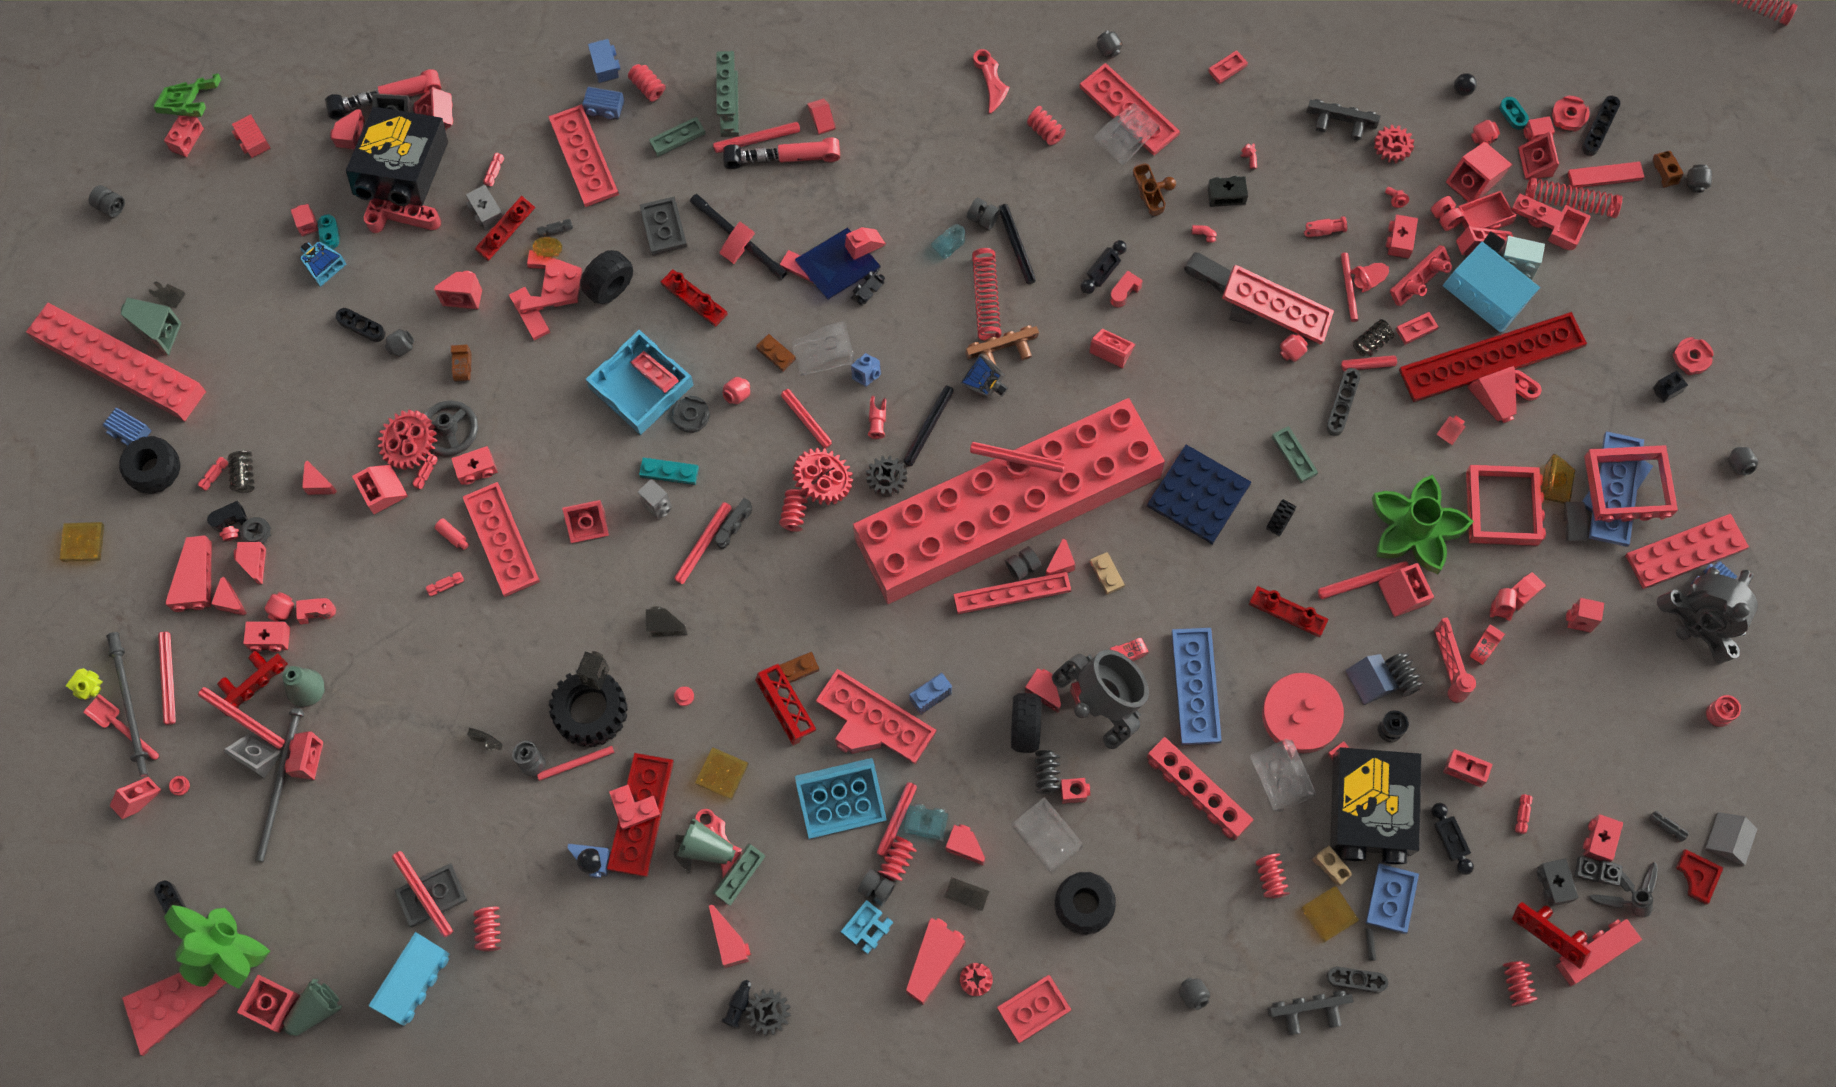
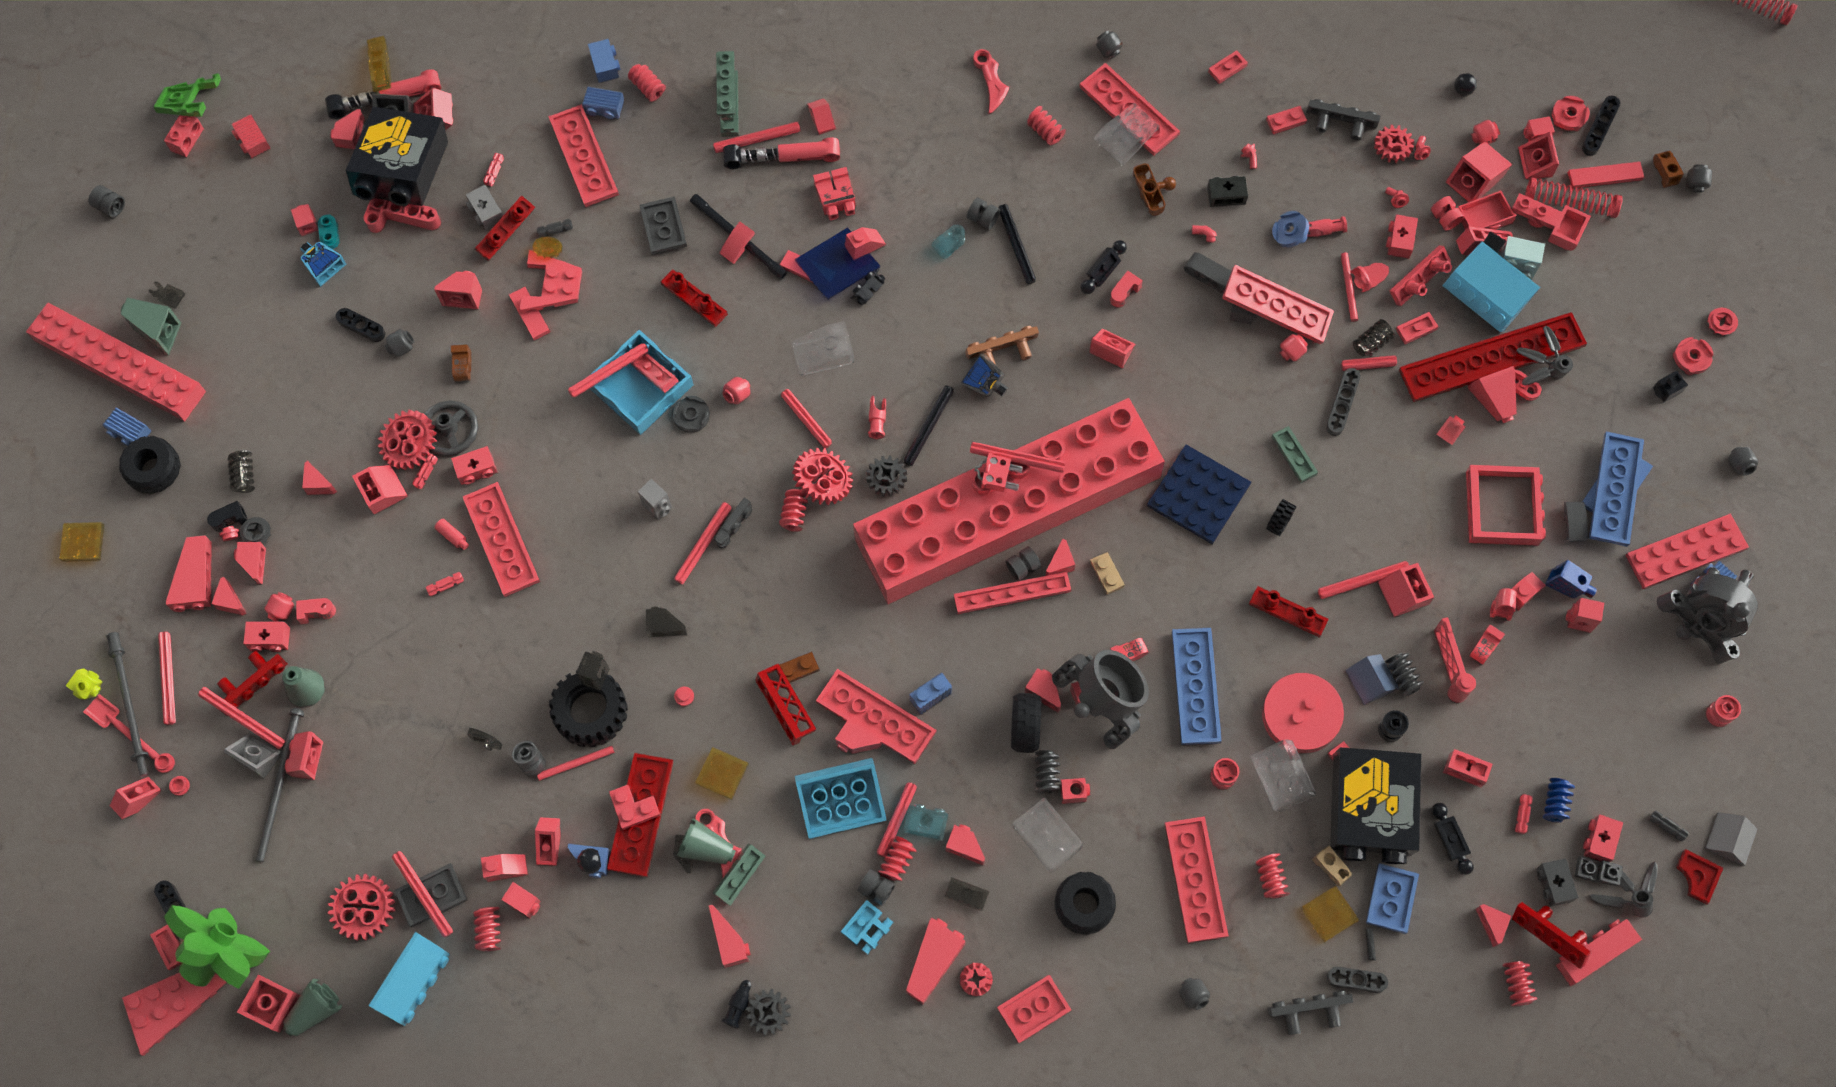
(164, 762): none -> coral plate
(166, 944): none -> coral tile
(213, 473): coral axle -> none
(364, 889): none -> coral gear
(379, 63): none -> clear yellow slope
(504, 866): none -> coral slope
(521, 900): none -> coral slope
(547, 841): none -> coral slope
(585, 521): coral slope -> none
(606, 277): black tyre -> none
(608, 370): none -> coral axle
(669, 471): teal plate -> none
(677, 136): sand green plate -> none
(776, 352): dark orange plate -> none
(835, 200): none -> coral hips
(865, 369): medium blue brick -> none
(985, 261): coral piece -> none
(995, 472): none -> coral piece
(1196, 880): none -> coral plate
(1211, 791): coral brick -> none
(1224, 773): none -> coral wheel
(1286, 119): none -> coral plate
(1292, 238): none -> medium blue plate
(1418, 524): bright green plant -> none
(1422, 151): none -> coral plate
(1494, 923): none -> coral slope
(1514, 114): teal plate -> none
(1556, 369): none -> dark grey plant
(1557, 800): none -> blue piece
(1558, 480): clear yellow slope -> none
(1570, 580): none -> blue torso
(1626, 514): coral window -> none
(1729, 325): none -> coral gear

